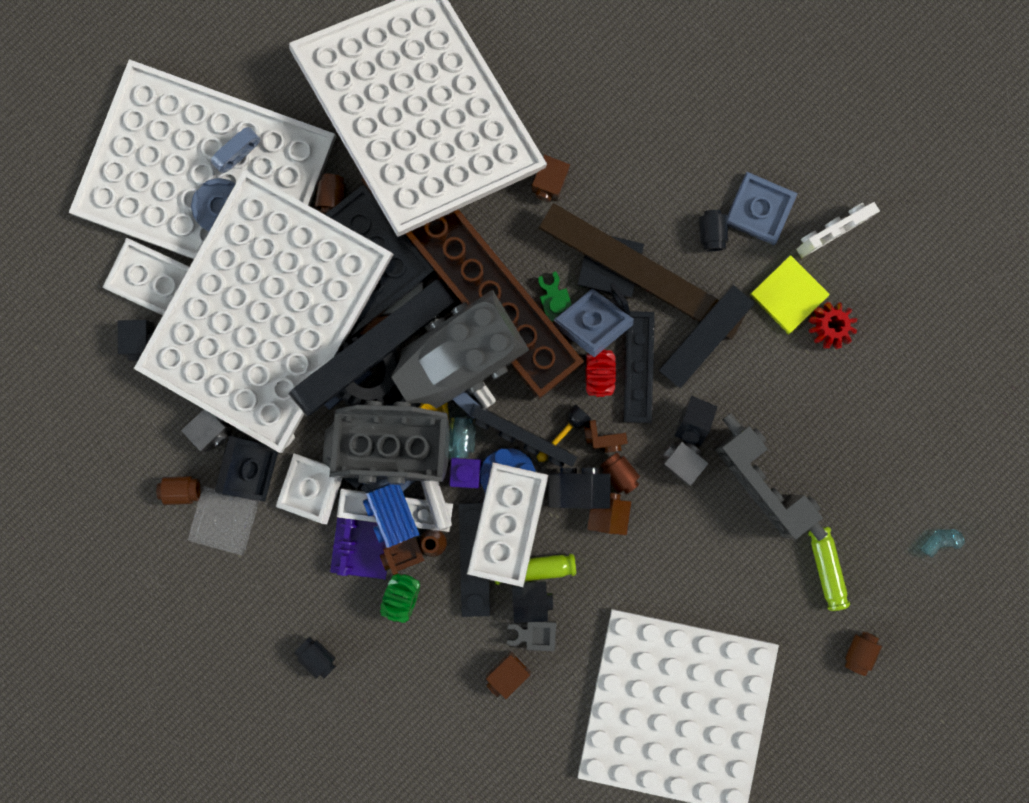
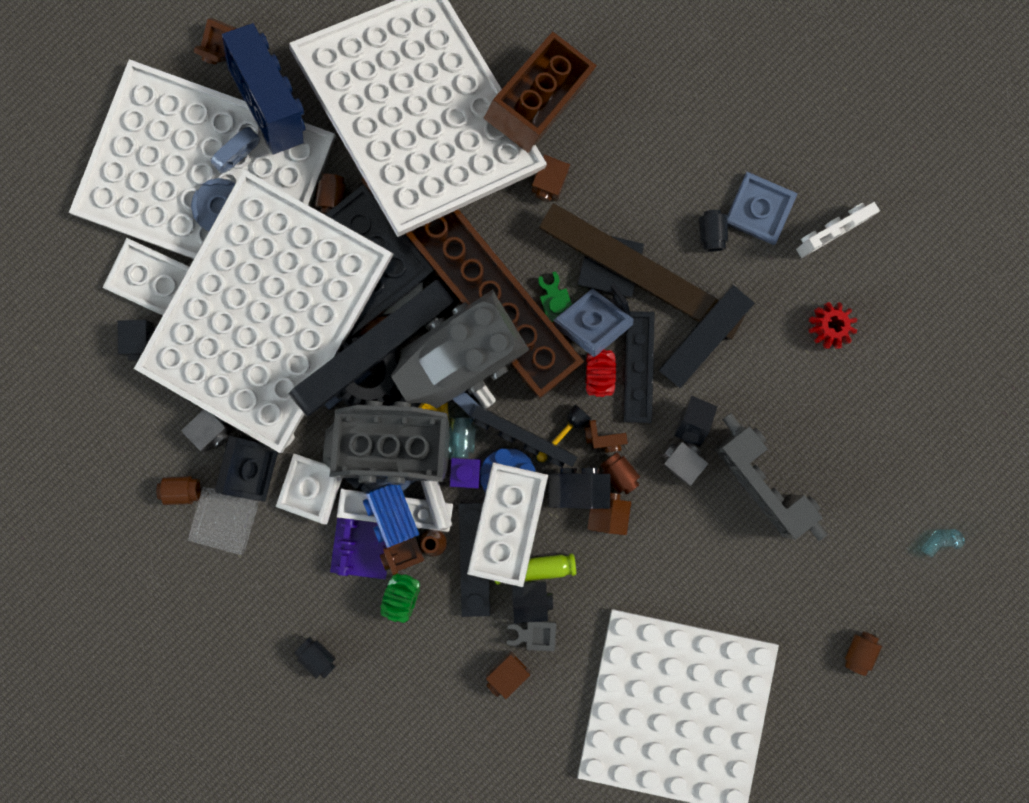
(212, 44): none -> reddish brown bracket
(264, 88): none -> dark blue brick
(539, 92): none -> reddish brown brick
(789, 294): neon yellow tile -> none
(830, 571): lime axle -> none

